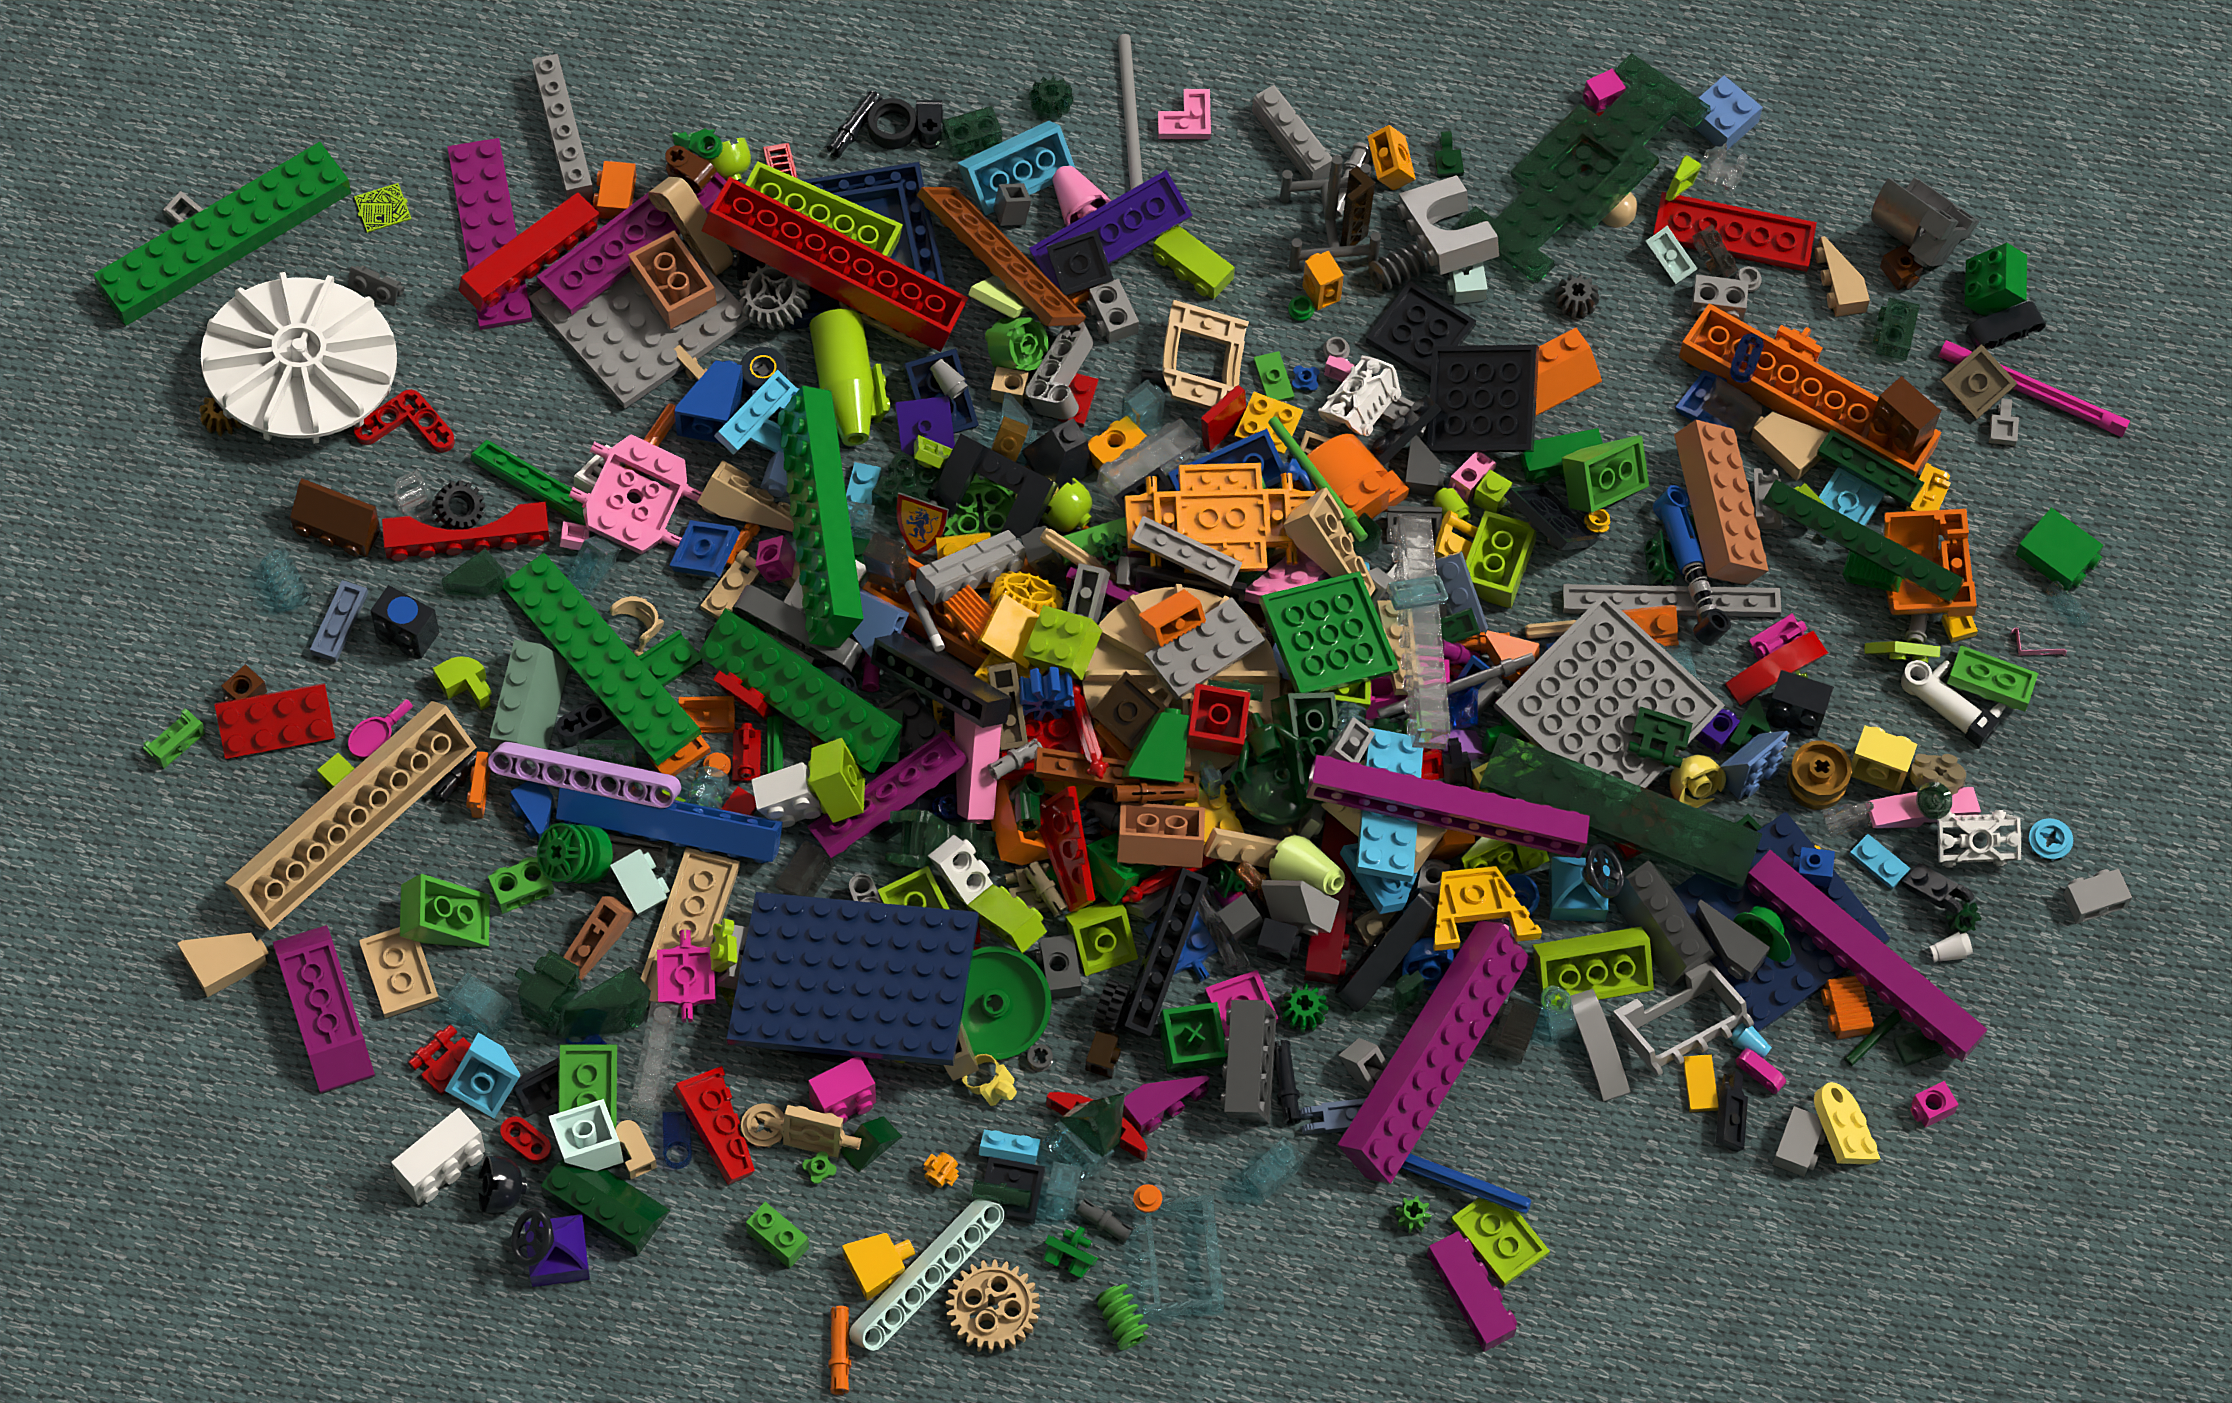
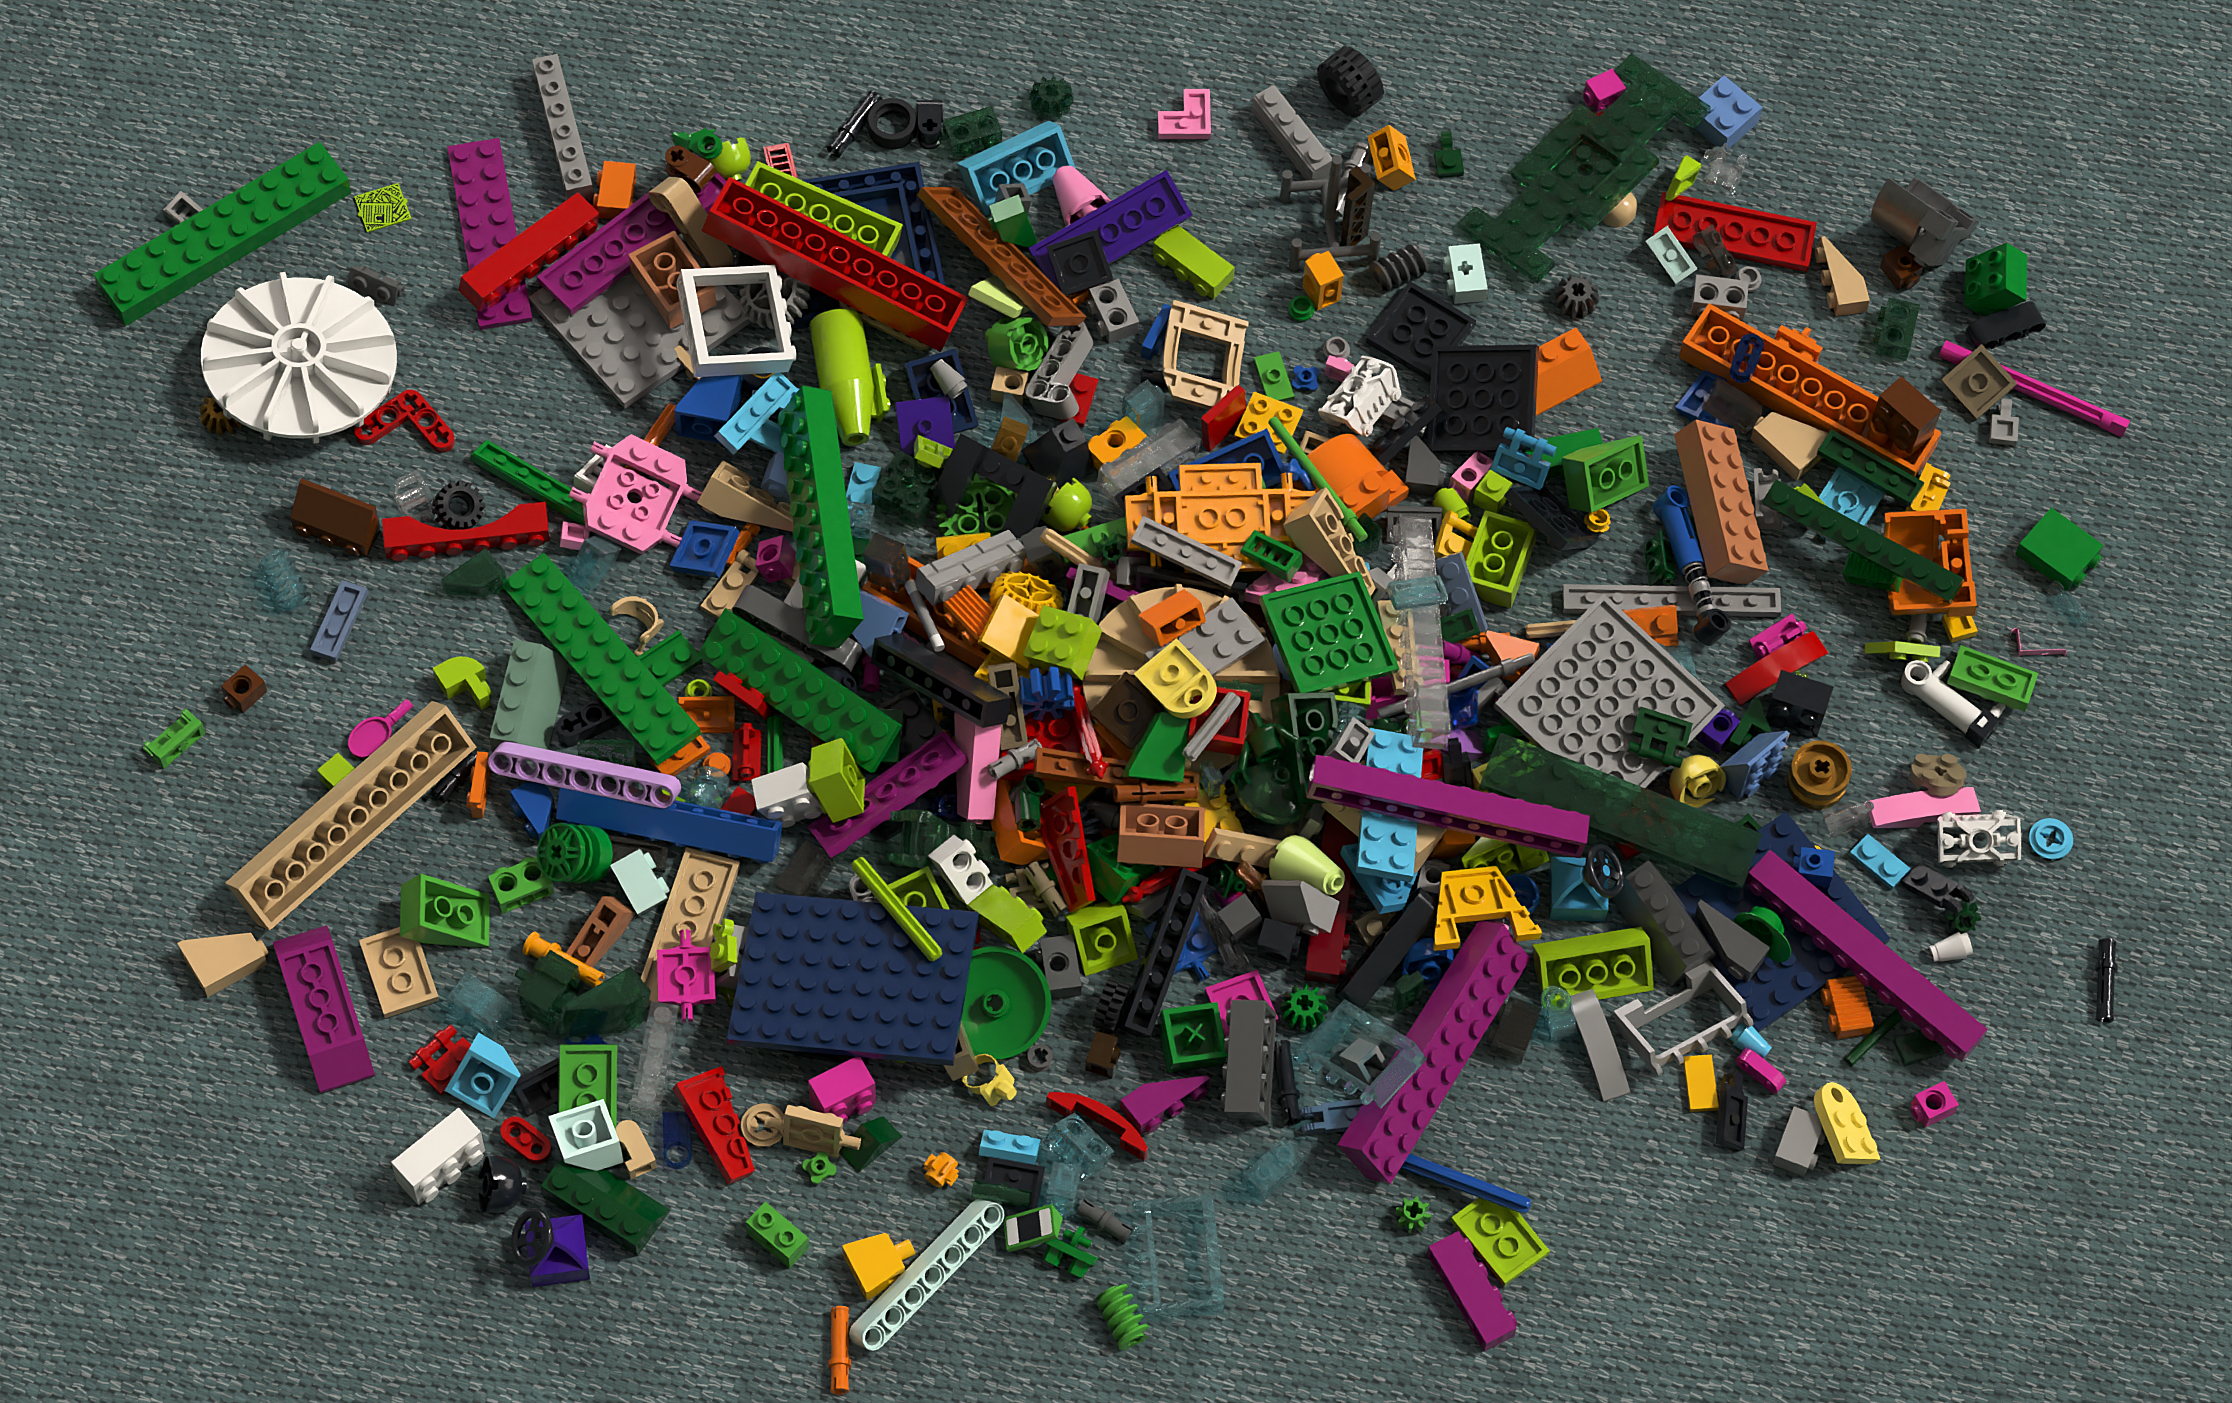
(274, 720): red plate -> none
(404, 622): black brick -> none
(539, 947): none -> light orange pin
(698, 684): none -> lime plate
(734, 364): none -> white window
(896, 909): none -> lime axle
(920, 522): shield -> none
(1005, 1328): tan gear -> none
(1012, 222): none -> green slope
(1032, 1227): none -> slope
(1097, 1122): clear green slope -> none
(1130, 110): light grey piece -> none
(1147, 1198): orange plate -> none
(1154, 340): none -> blue plate
(1175, 679): none -> light yellow plate
(1211, 726): none -> light grey axle
(1277, 568): none -> green slope
(1335, 1027): none -> clear light blue hinge
(1350, 81): none -> black tyre
(1446, 248): light grey arch -> none
(1520, 465): none -> dark azure plate
(1882, 758): light yellow brick -> none
(1934, 800): clear green cone -> none
(2097, 895): light grey brick -> none
(2106, 971): none -> black pin

